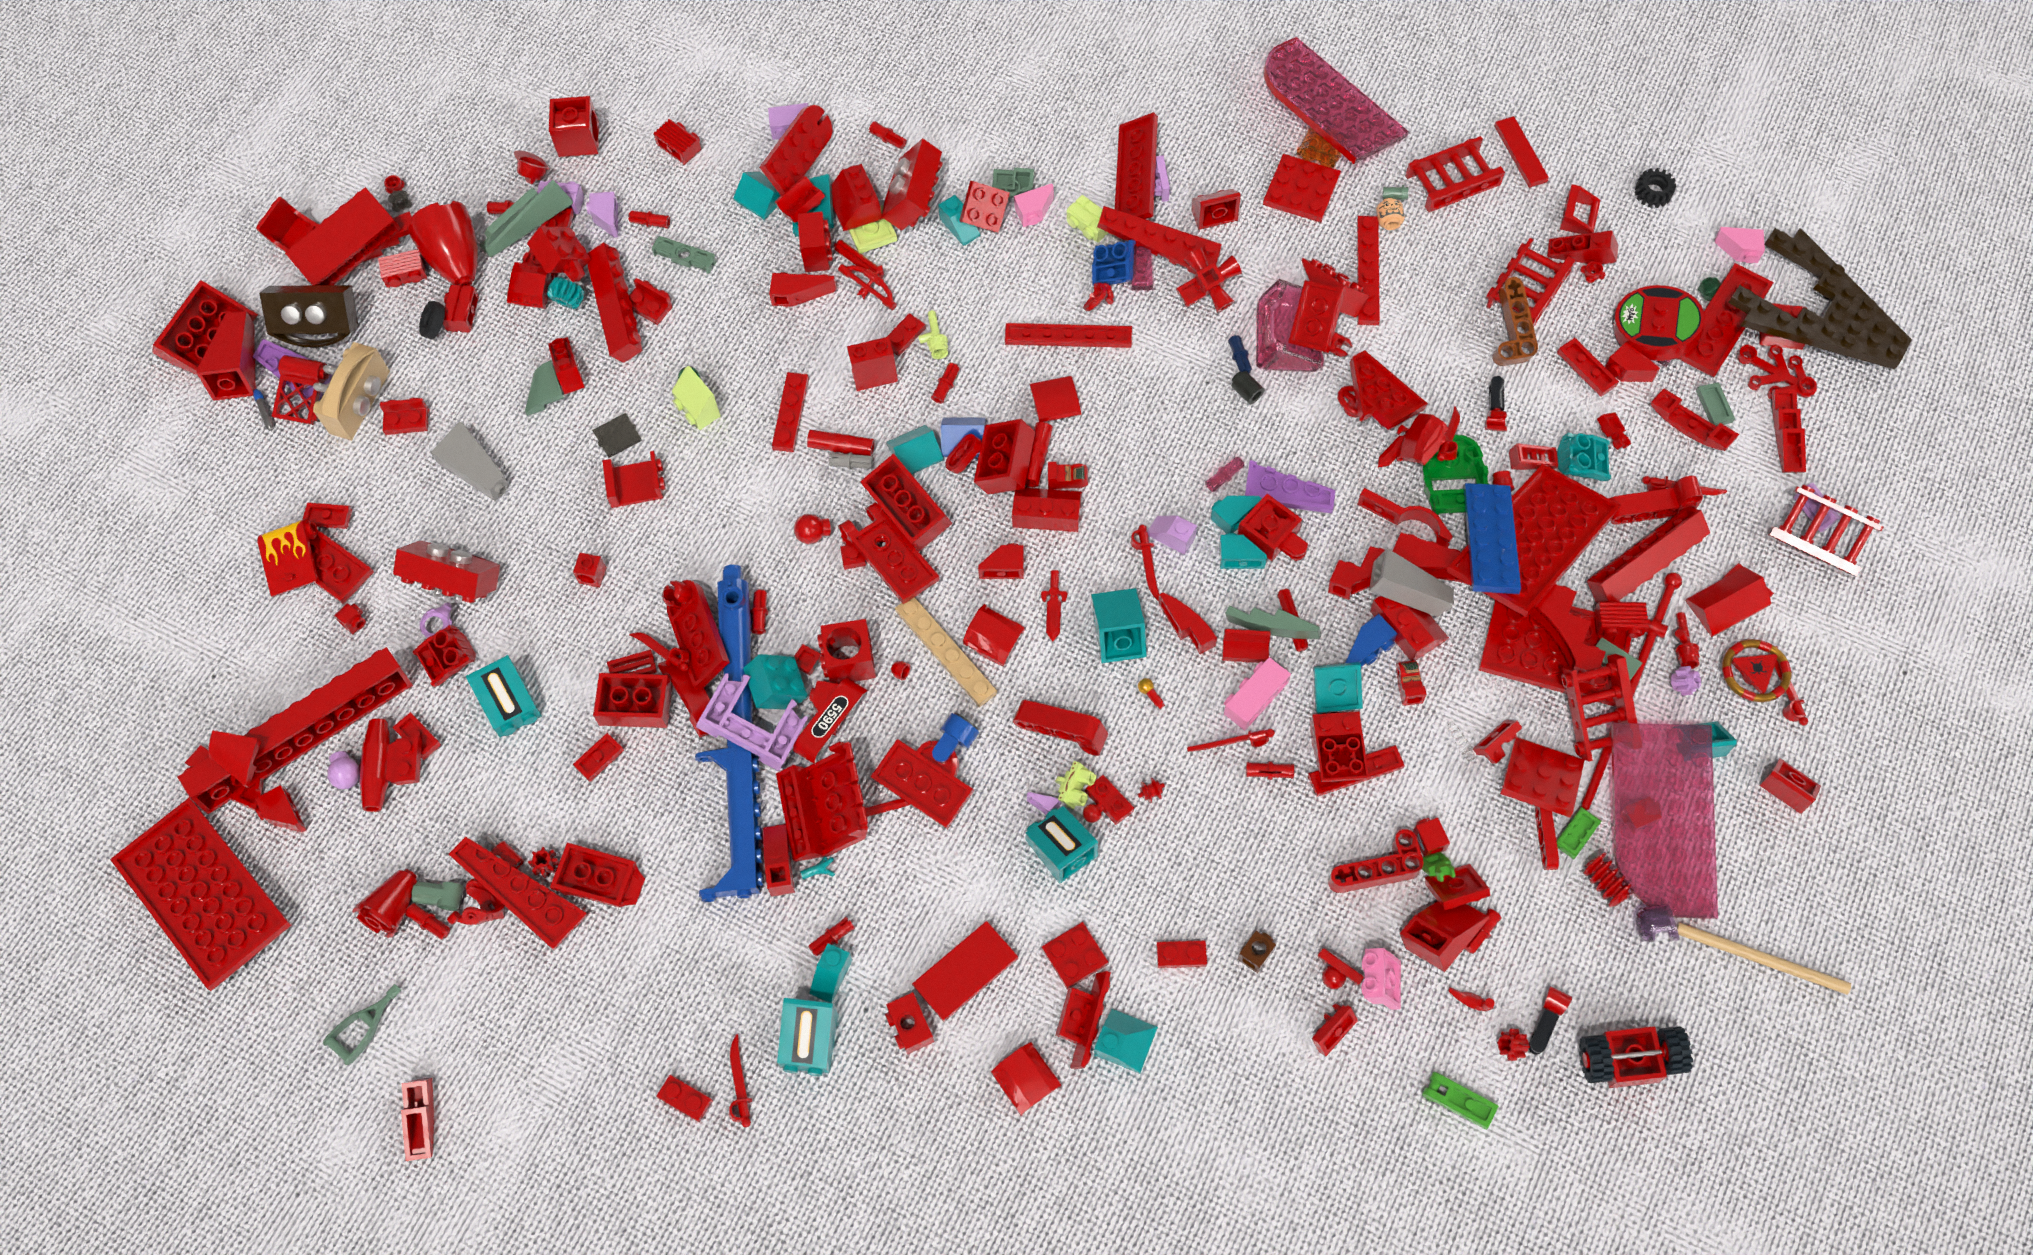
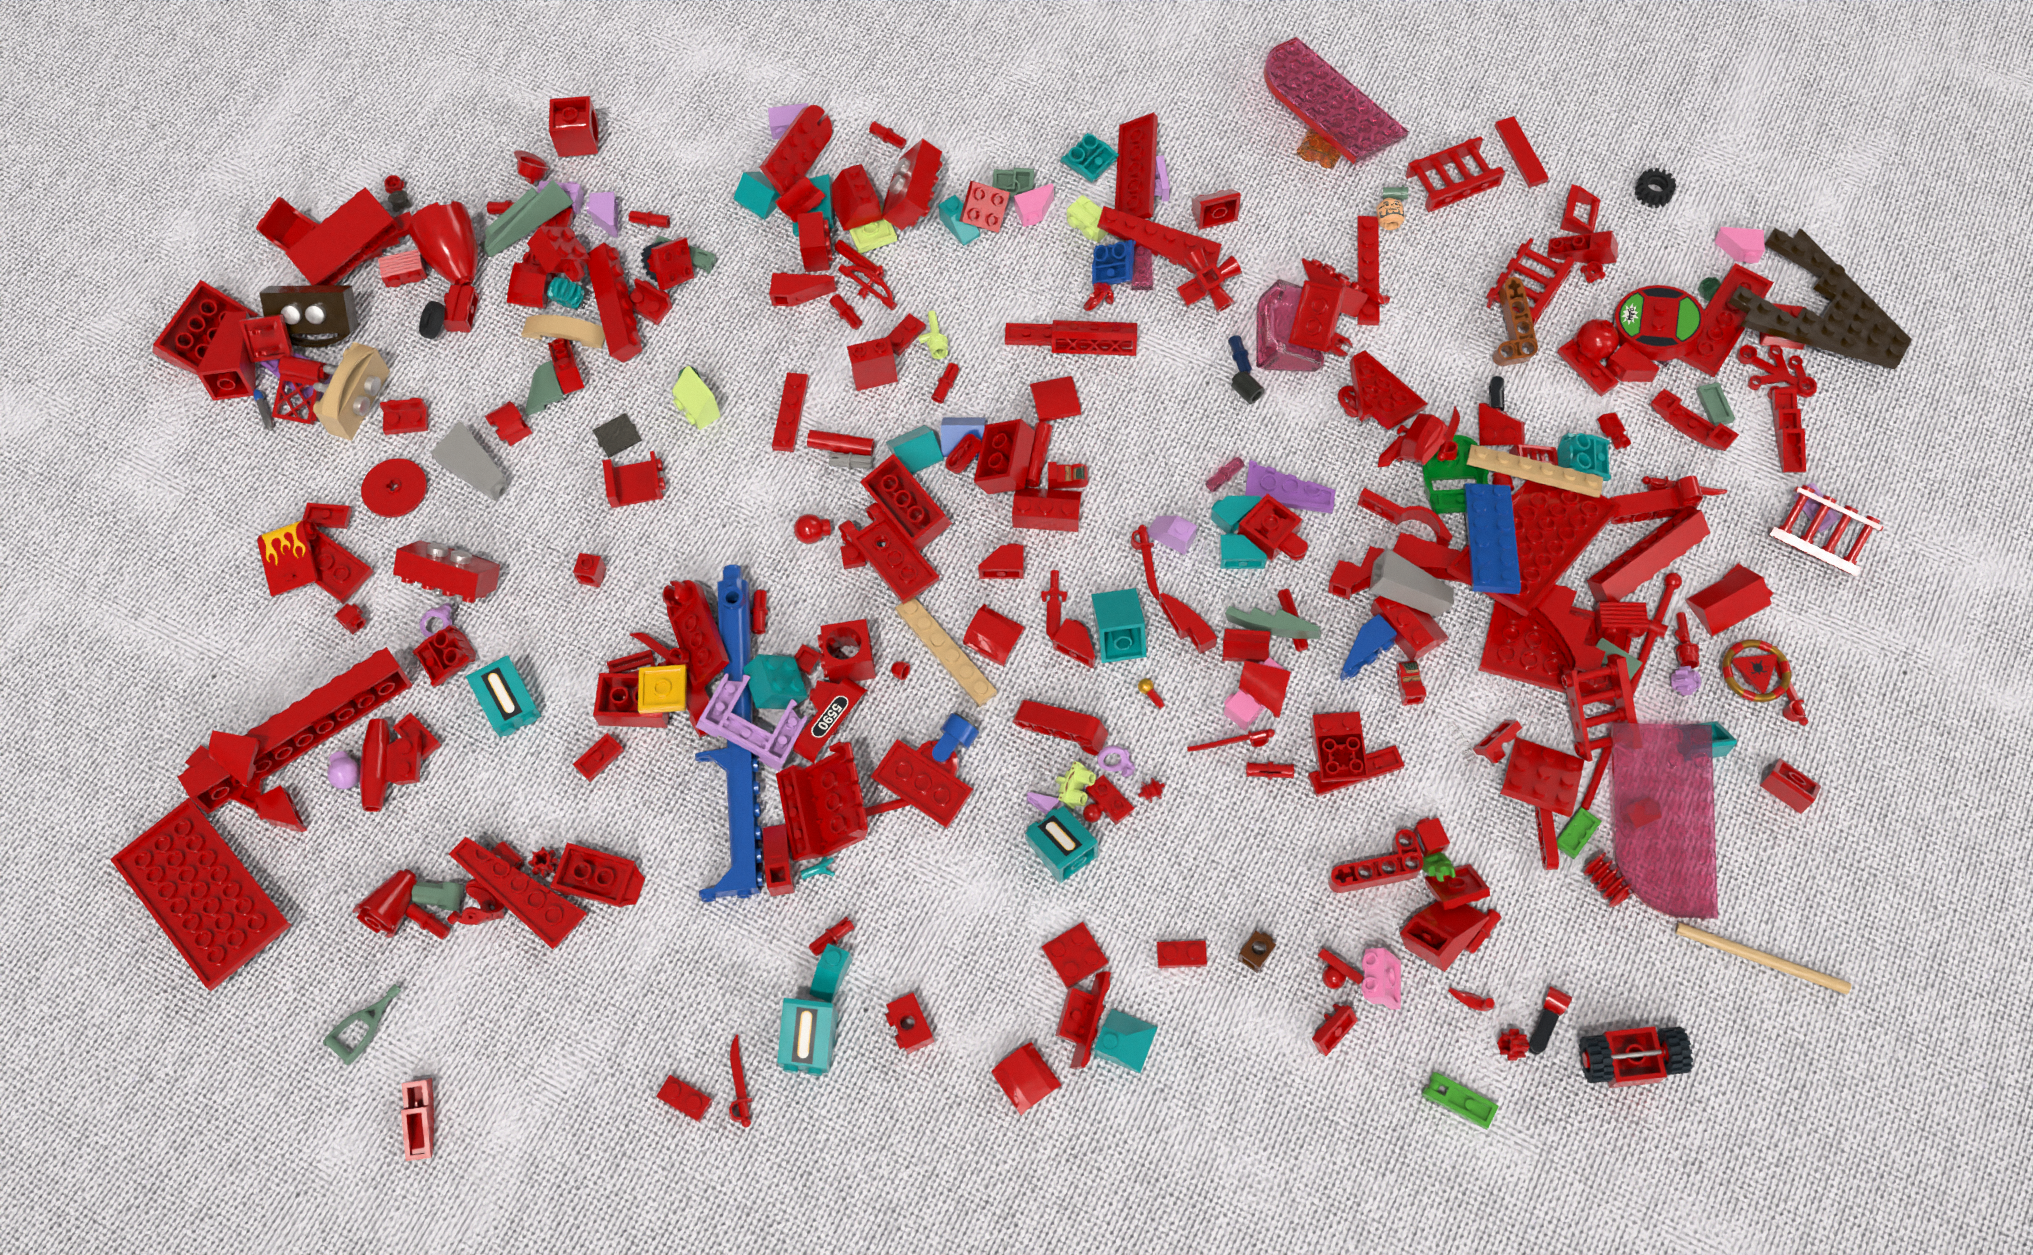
(266, 338): none -> red plate
(381, 479): none -> red piece
(509, 423): none -> red cylinder
(564, 327): none -> tan slope
(662, 689): none -> yellow tile
(668, 262): none -> red plate
(677, 141): red brick -> none
(846, 311): none -> red axle
(965, 971): red tile -> none
(1074, 642): none -> red slope
(1092, 157): none -> teal slope
(1094, 333): none -> red fence
(1124, 764): none -> lavender piece
(1265, 685): none -> red slope
(1302, 188): red plate -> none
(1338, 687): teal tile -> none
(1374, 295): none -> red bar
(1499, 428): none -> red wing
(1535, 470): none -> tan plate
(1597, 339): none -> red cylinder
(1654, 920): clear purple helmet -> none

